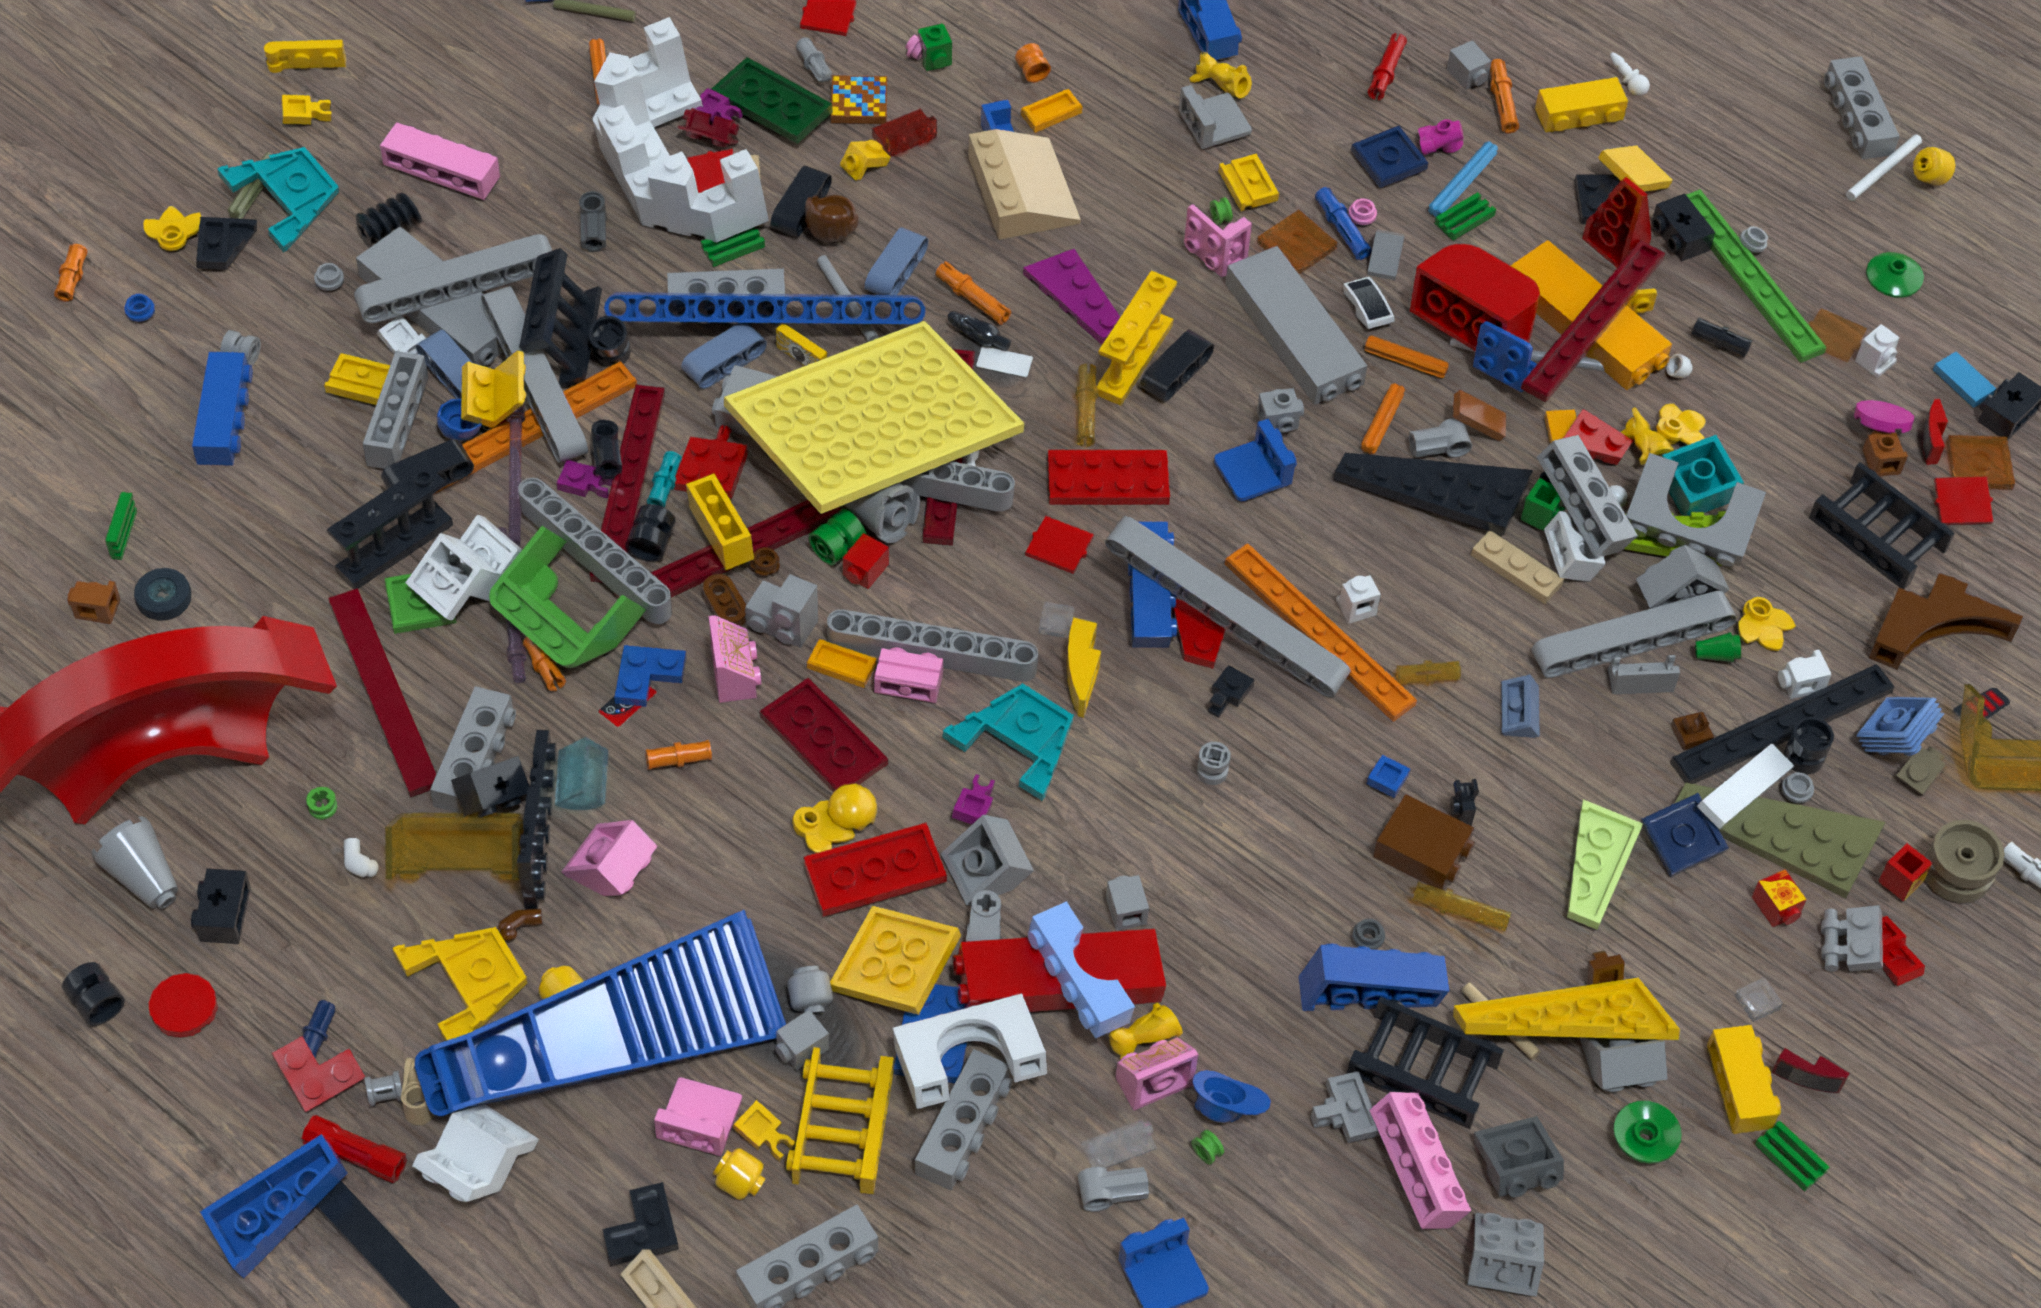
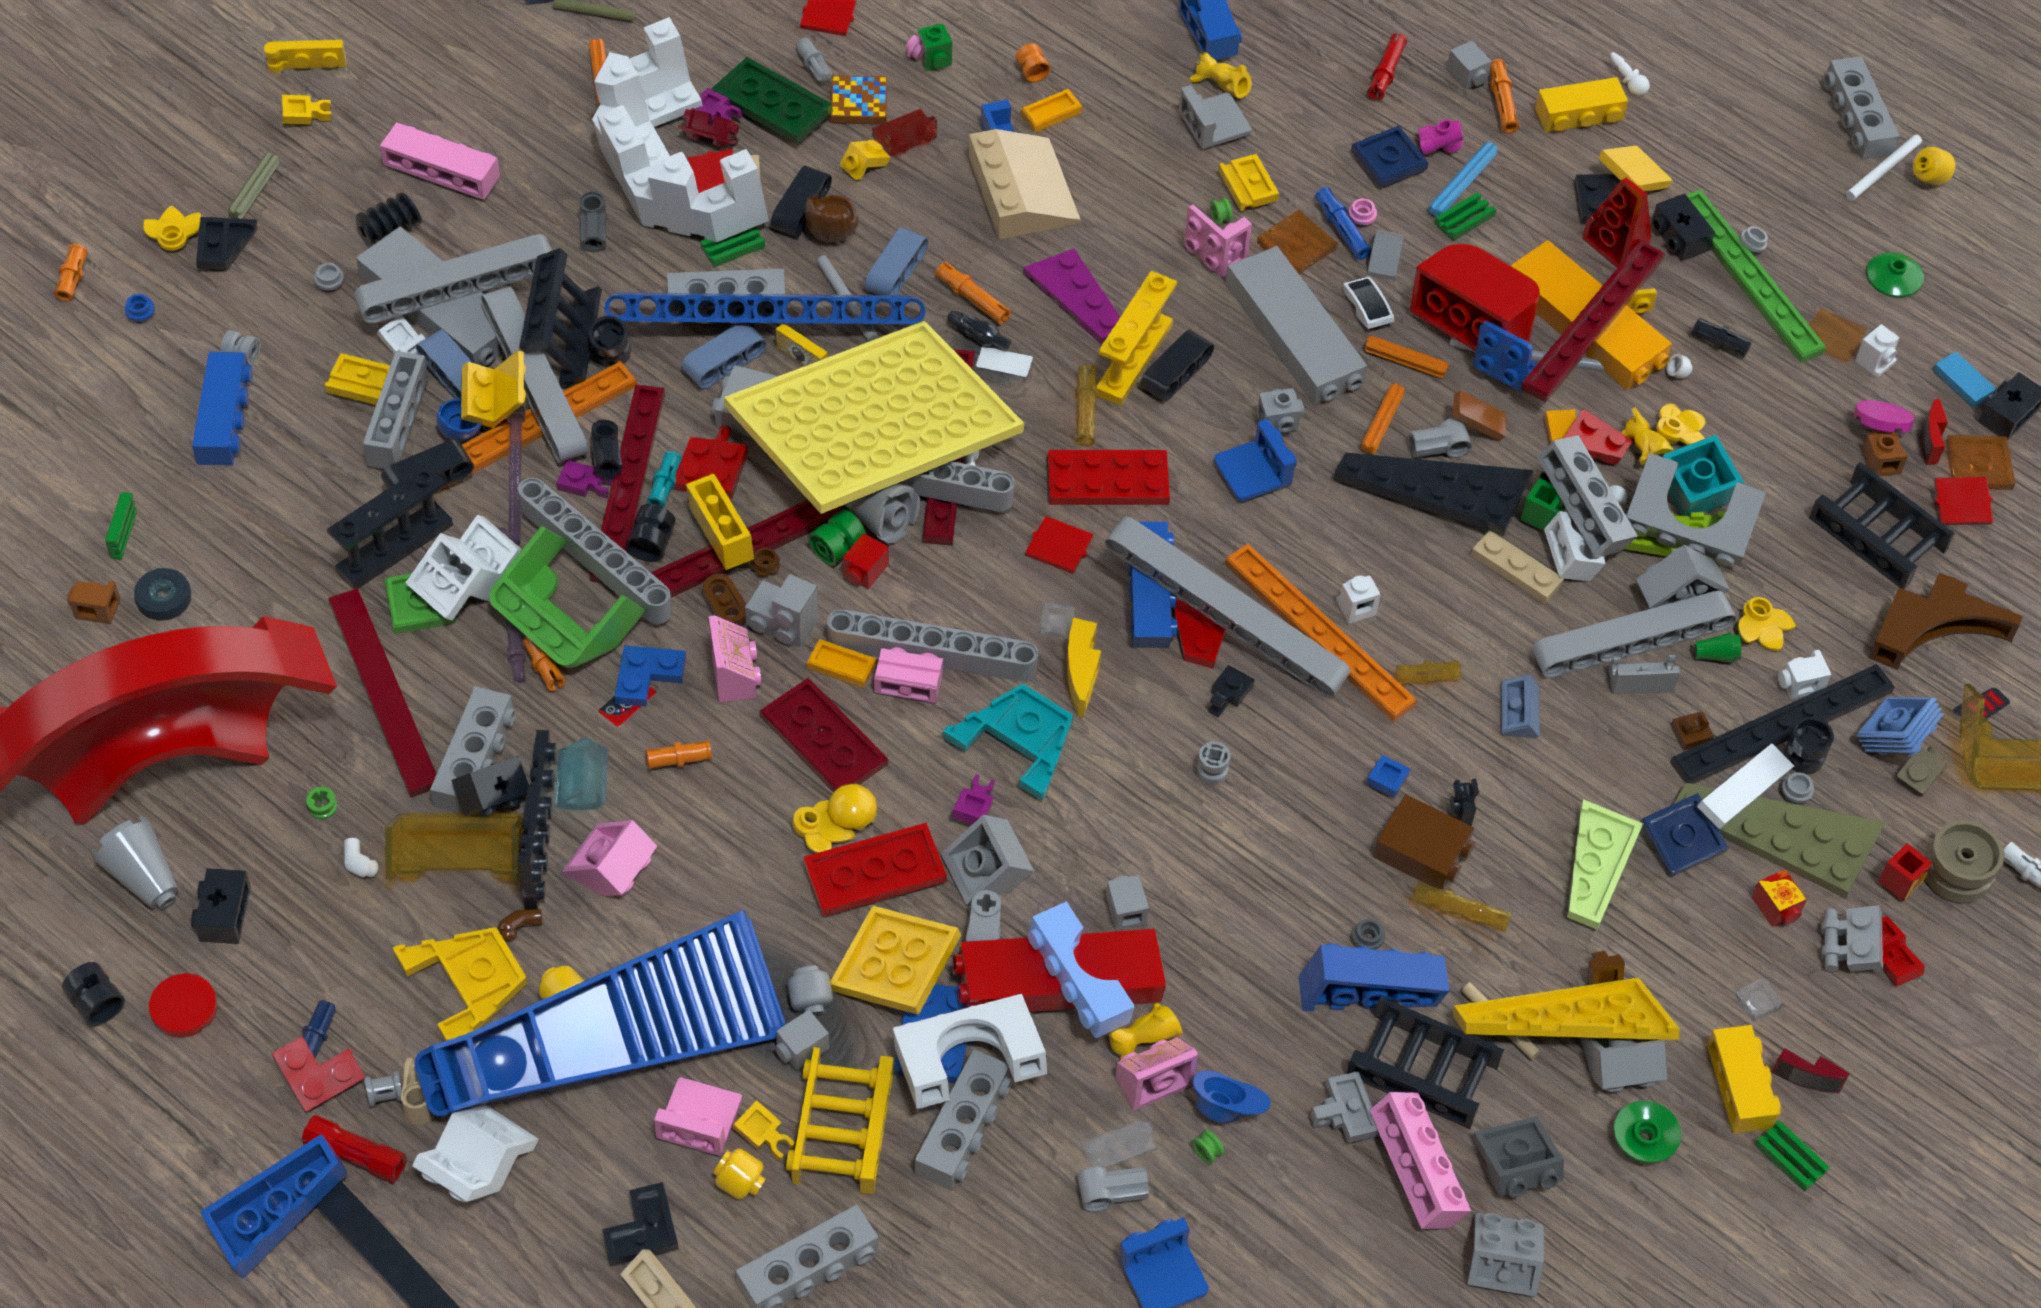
(294, 182): teal wing -> none

